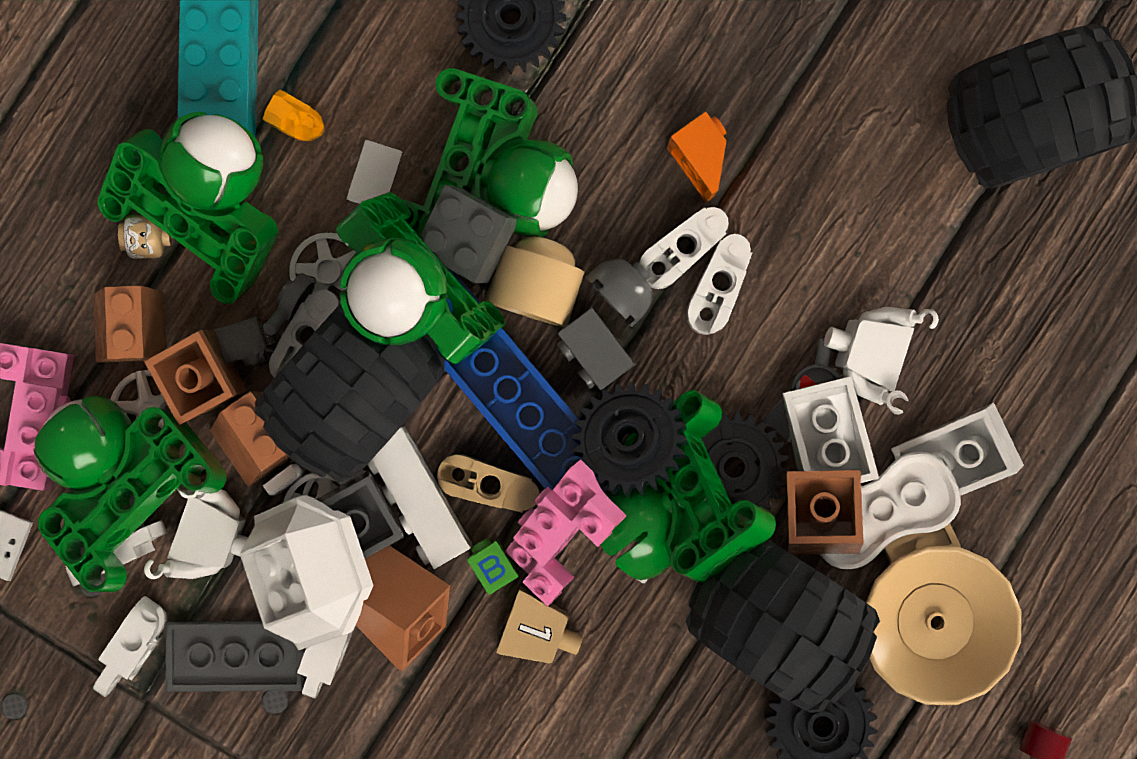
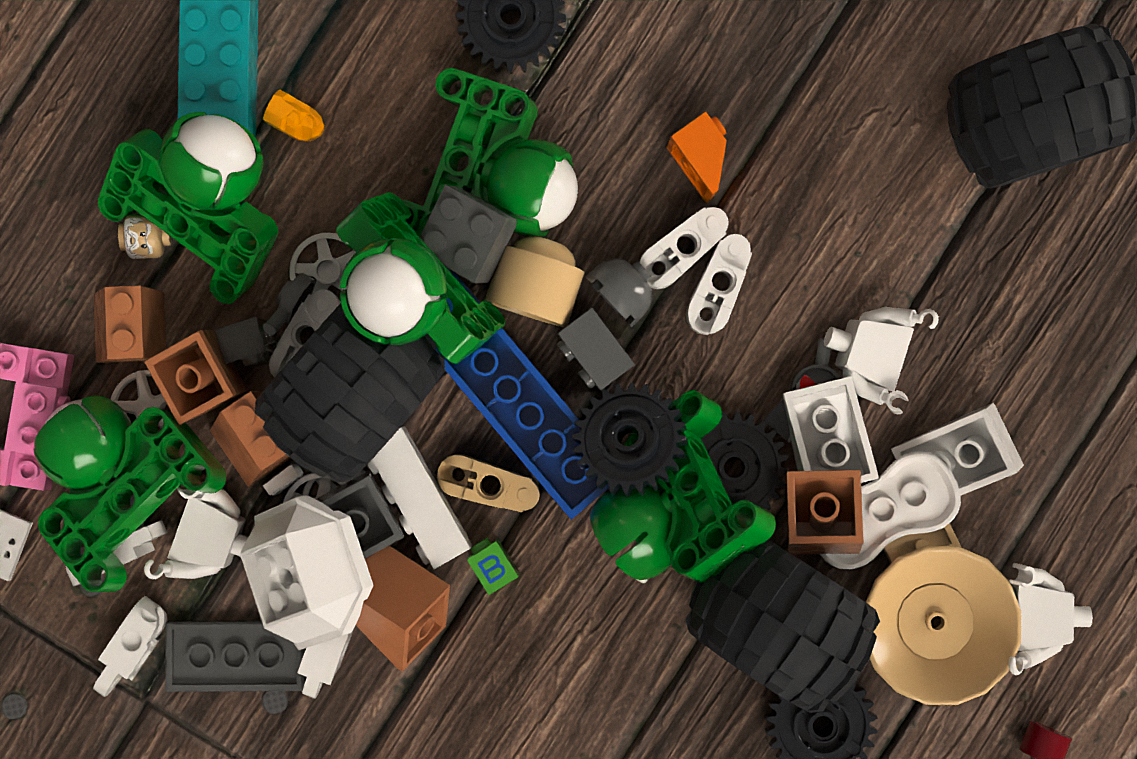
(374, 172): white sticker -> none
(537, 630): tan torso -> none
(560, 513): bright pink bracket -> none
(1046, 617): none -> white torso

